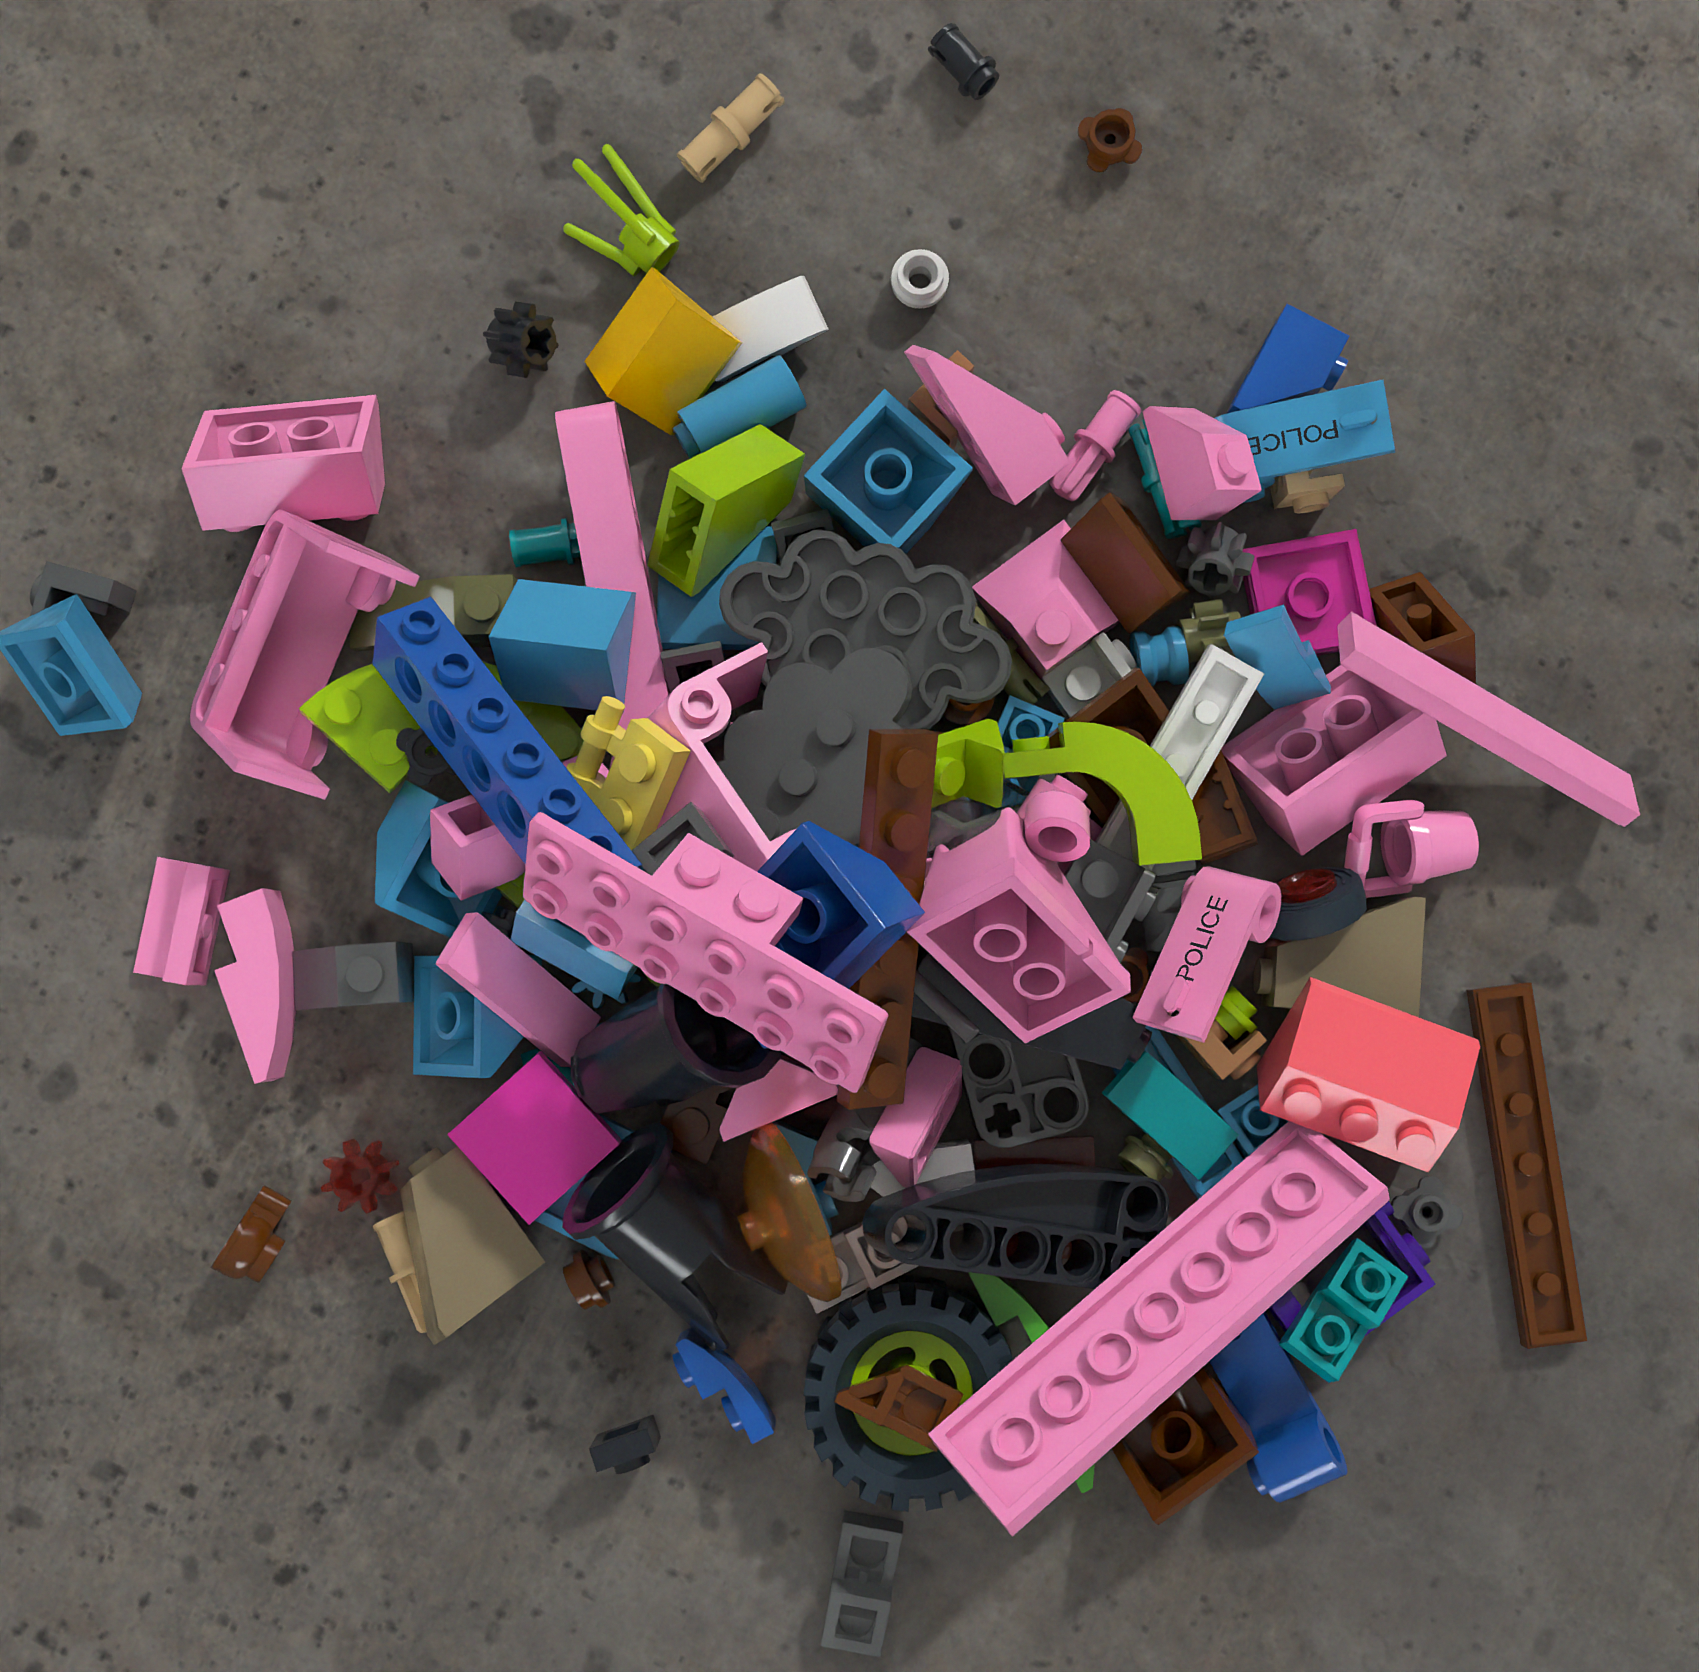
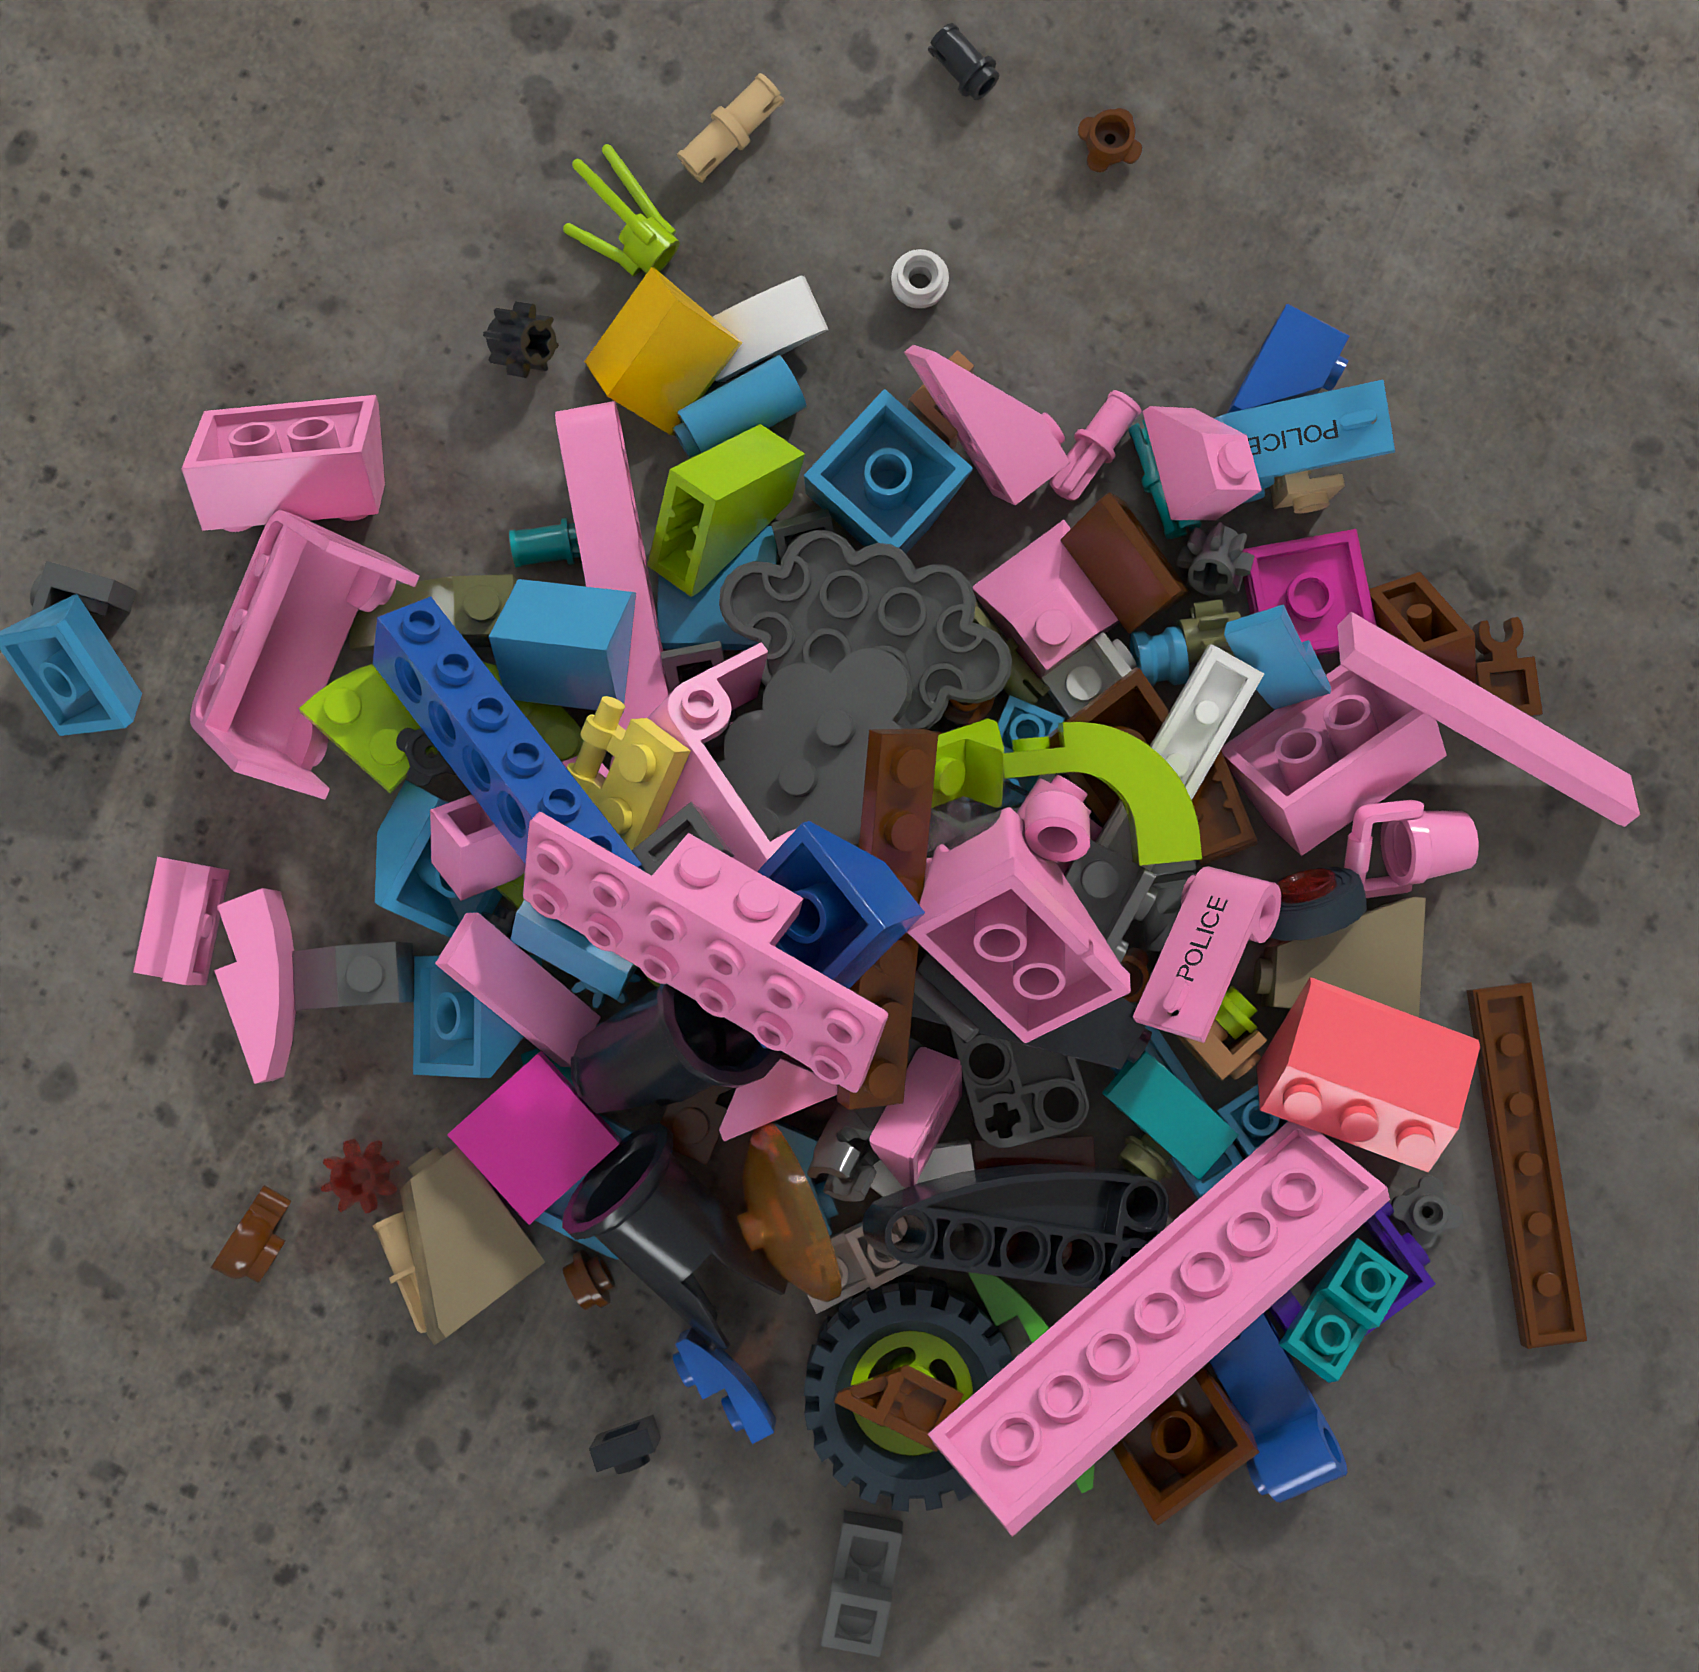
(1503, 672): none -> reddish brown plate

